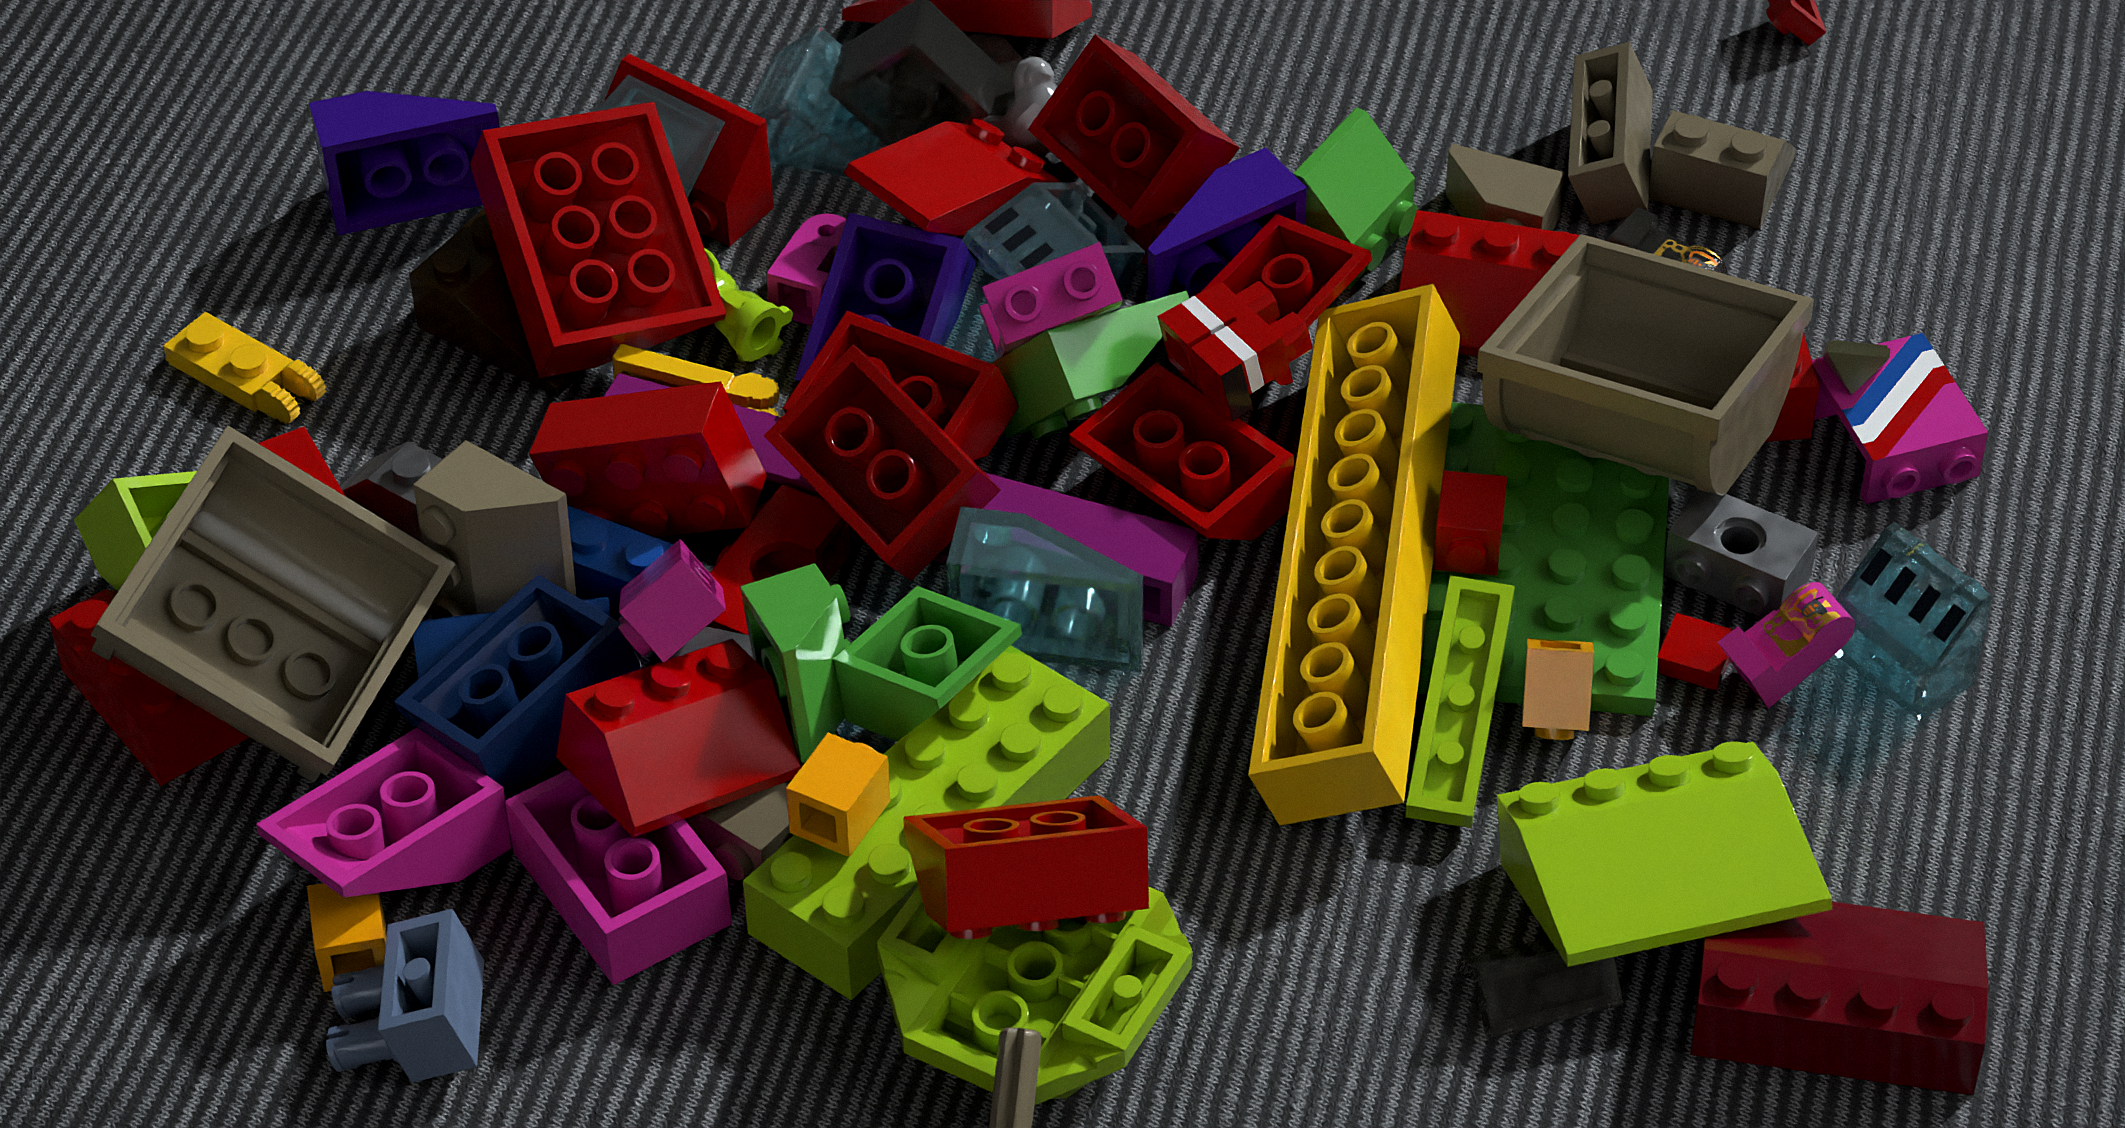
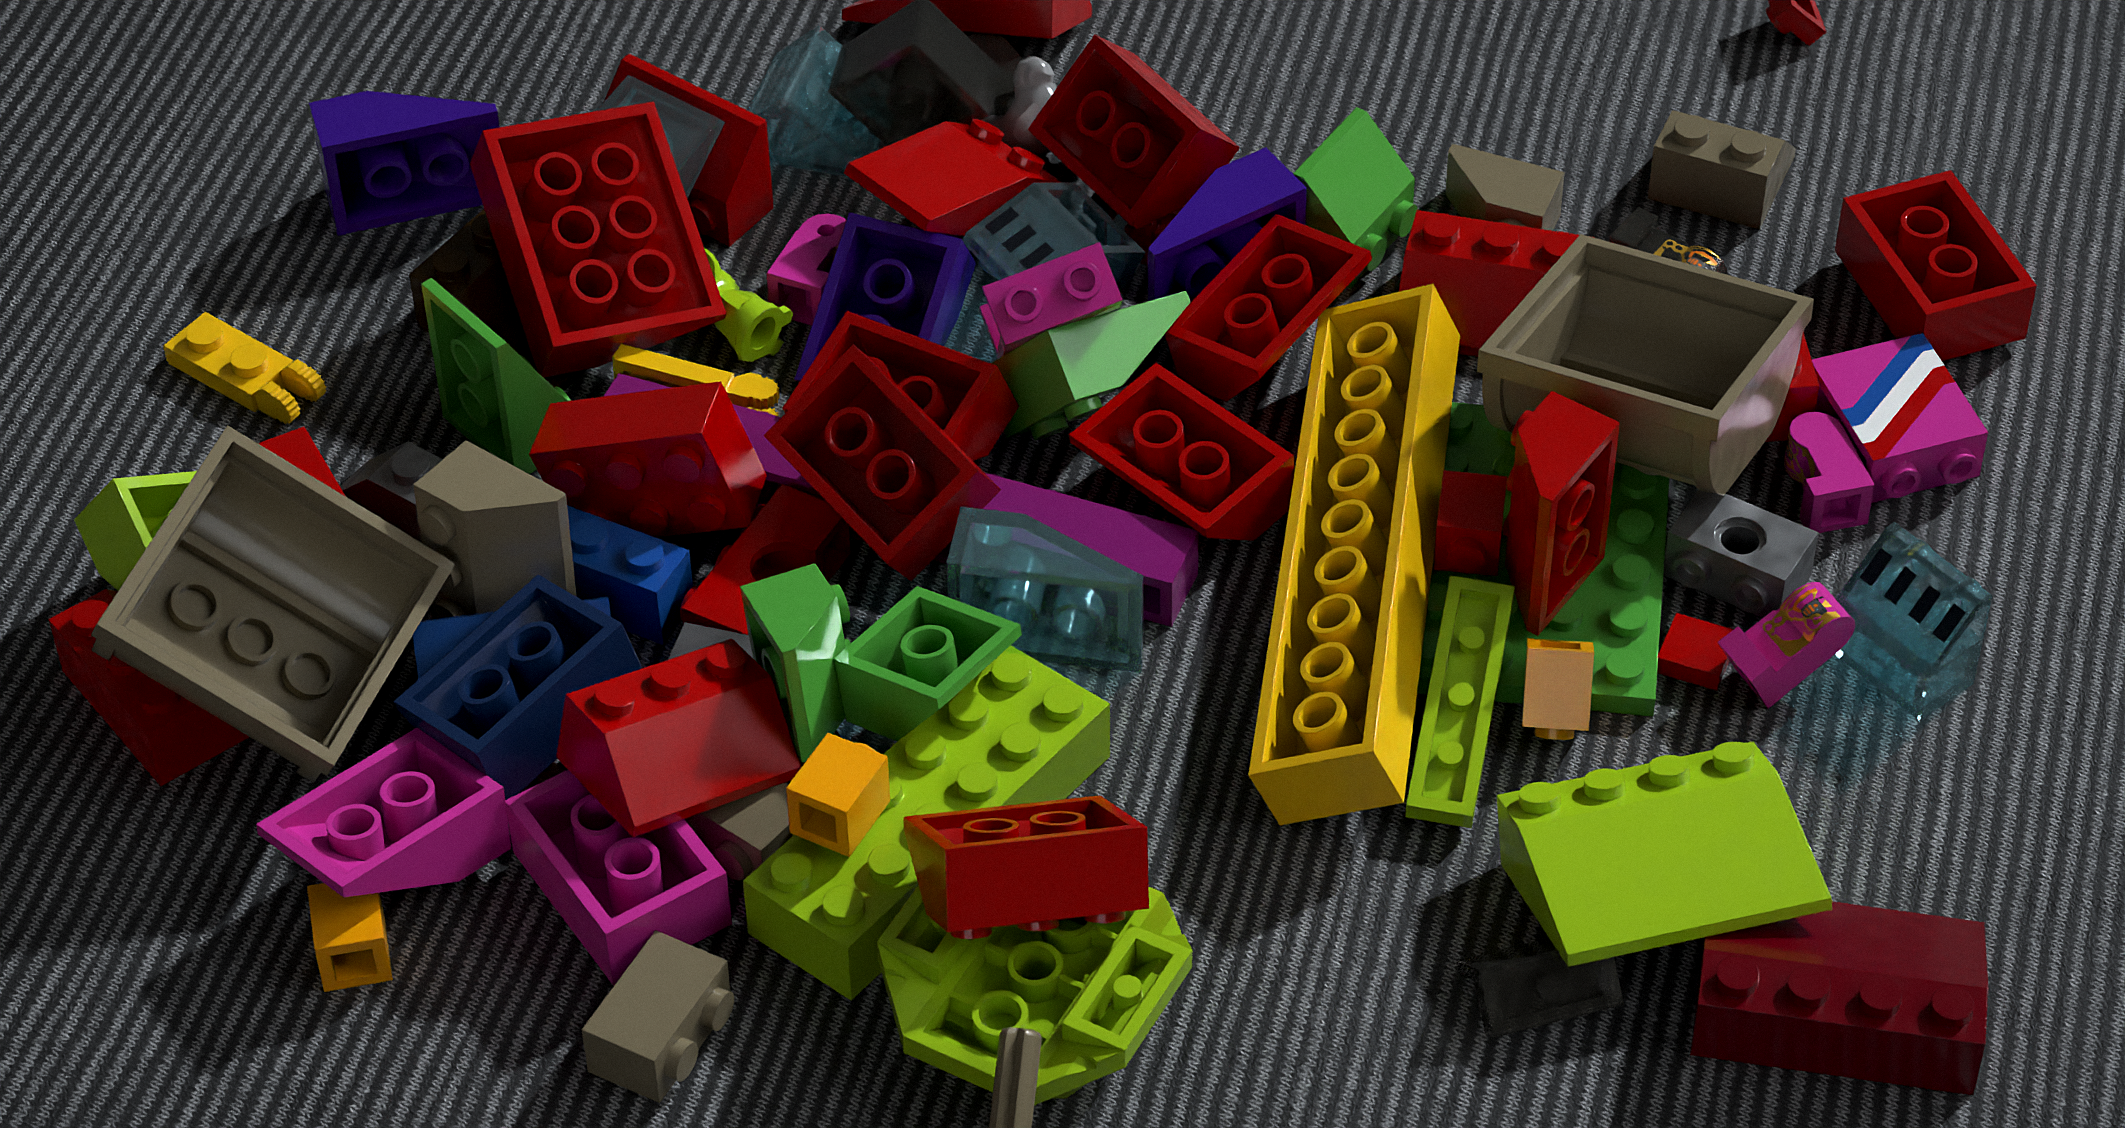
(425, 1000): sand blue brick -> none
(484, 382): none -> bright green slope
(658, 1017): none -> dark tan brick
(669, 603): dark pink brick -> none
(1229, 347): red hips -> none
(1557, 503): none -> red slope
(1610, 133): dark tan brick -> none
(1831, 473): none -> dark pink leg
(1854, 361): olive slope -> none
(1935, 265): none -> red brick

